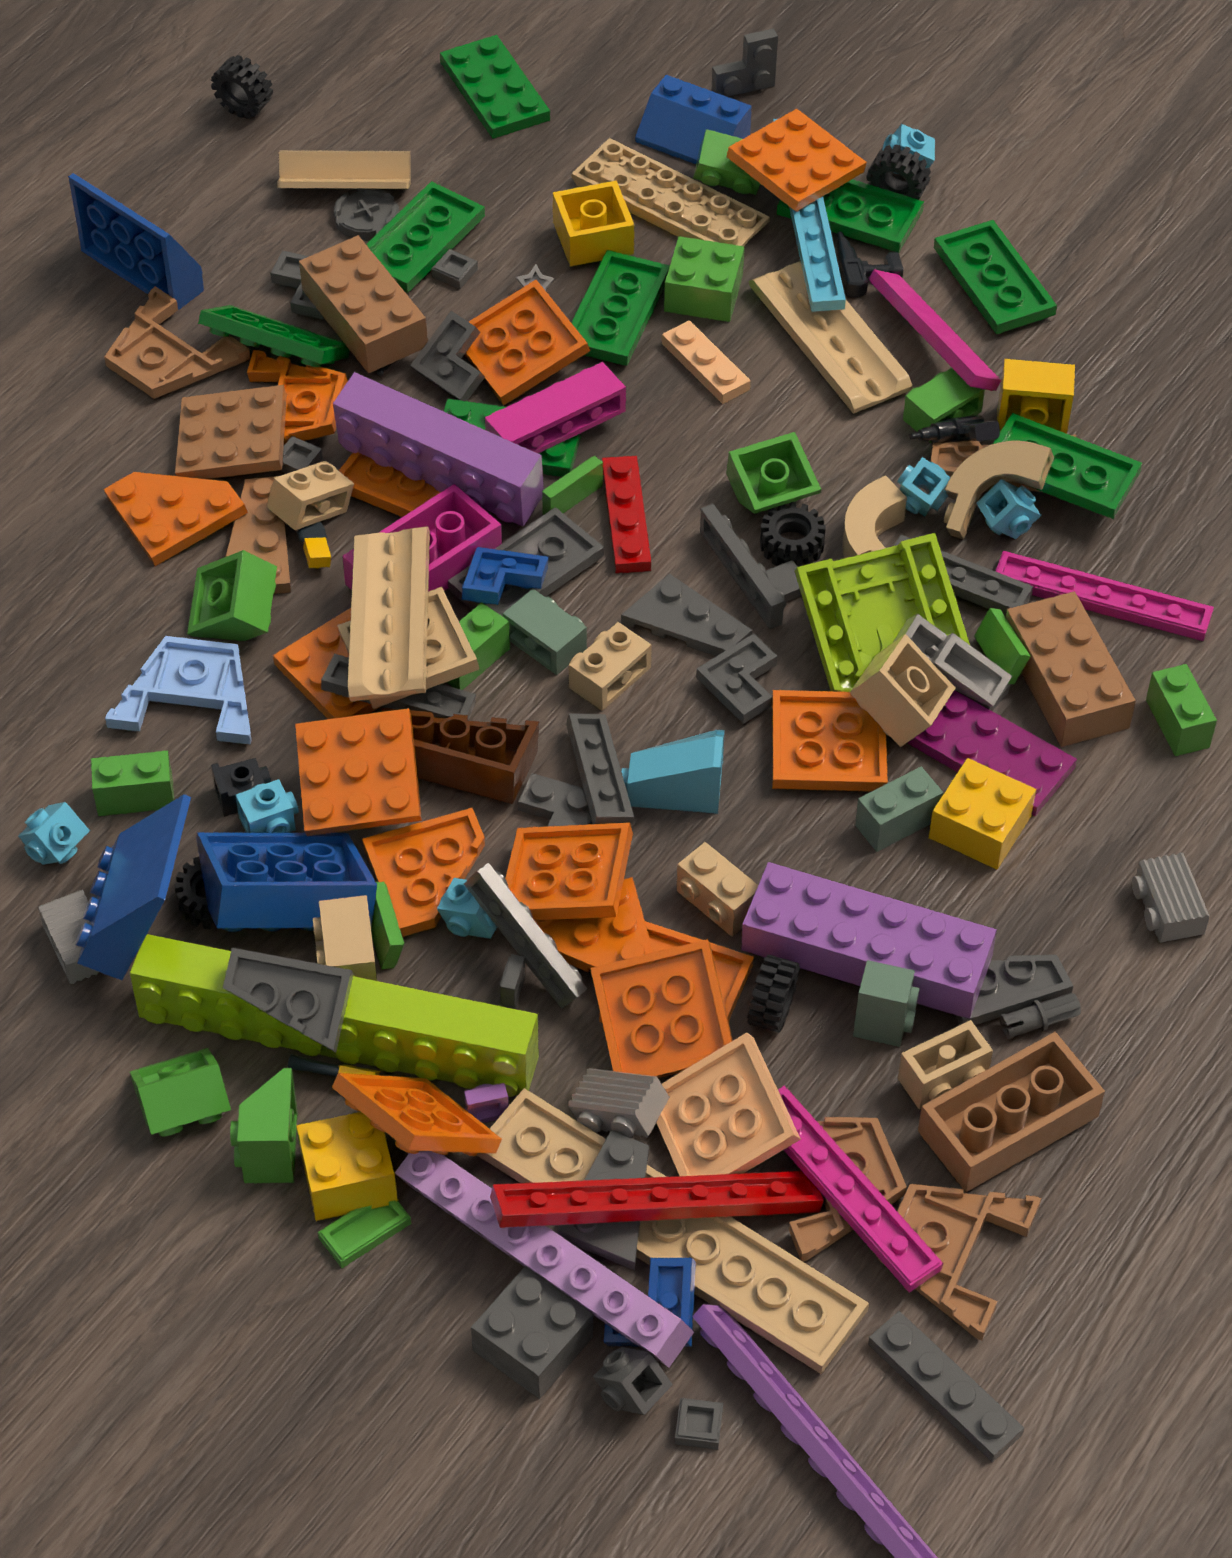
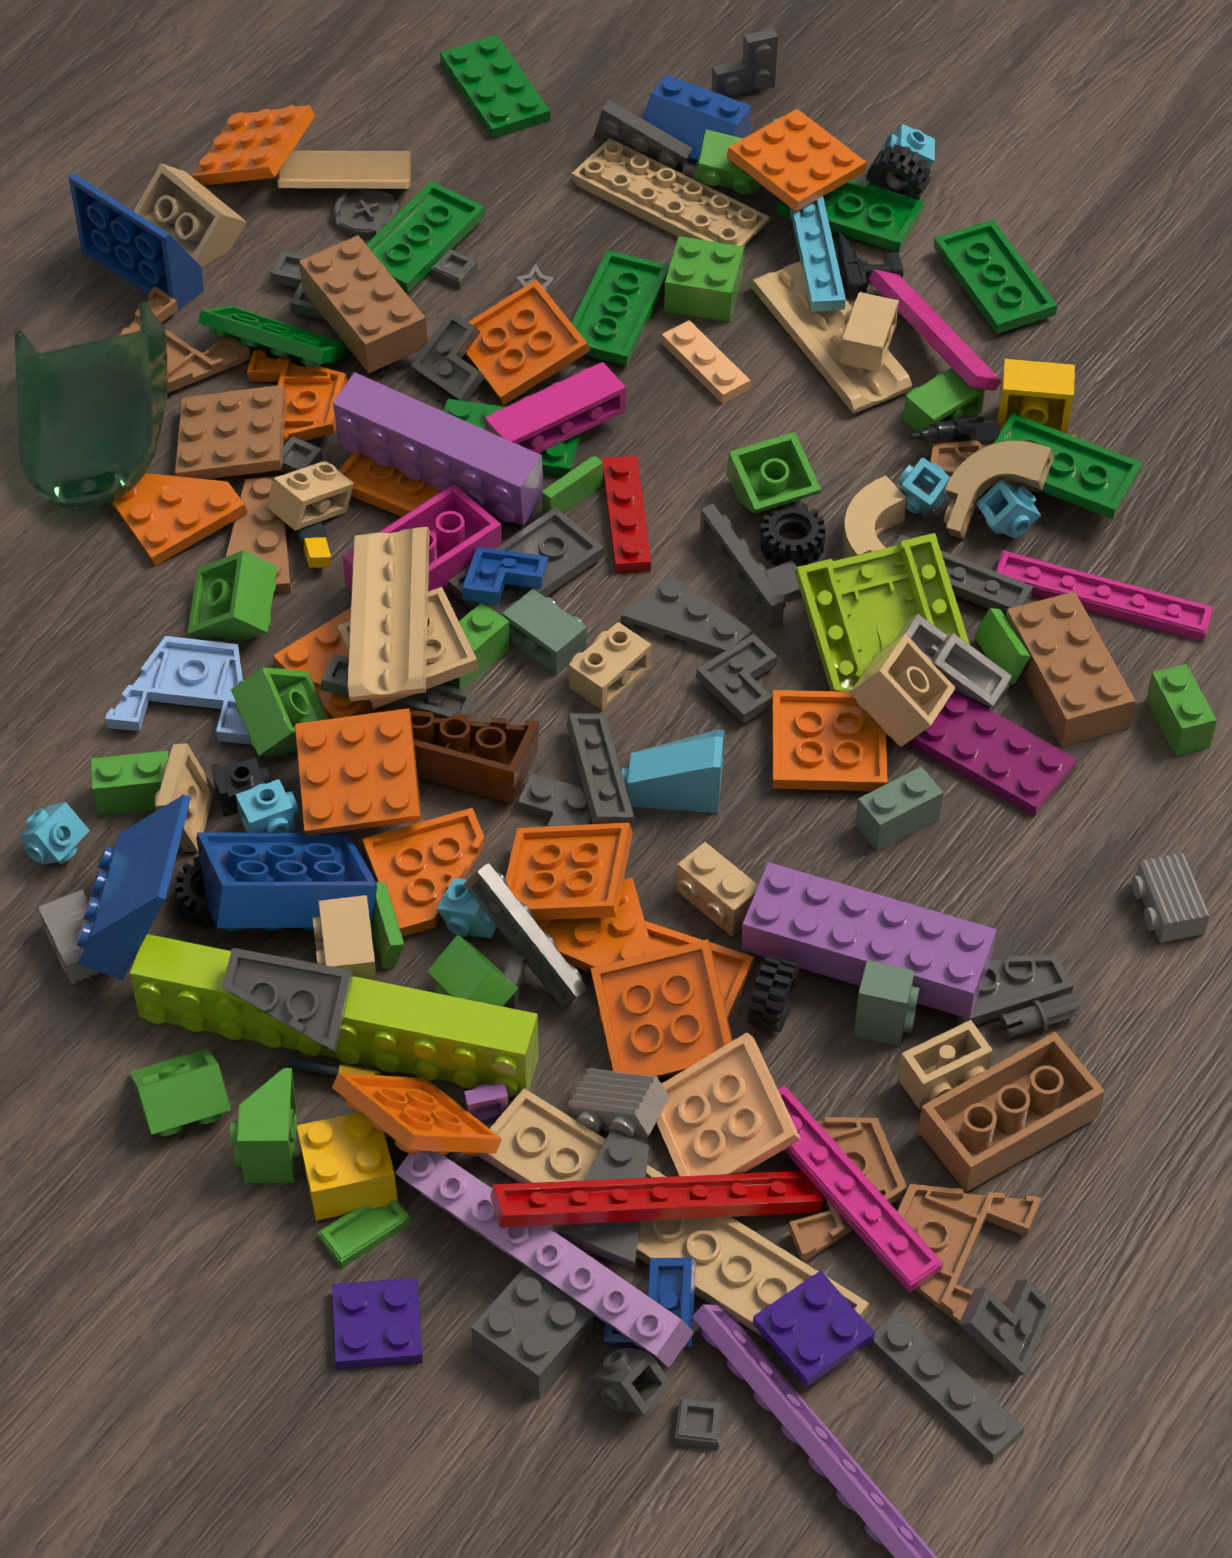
(91, 413): none -> clear green windscreen
(186, 777): none -> tan plate
(190, 214): none -> tan slope
(241, 86): black tyre -> none
(253, 145): none -> orange plate
(272, 705): none -> bright green slope
(377, 1323): none -> dark purple plate
(470, 975): none -> bright green brick
(592, 222): yellow brick -> none
(641, 136): none -> dark grey wing
(813, 1328): none -> dark purple plate
(867, 332): none -> tan brick
(982, 813): yellow brick -> none
(1008, 1330): none -> dark grey plate

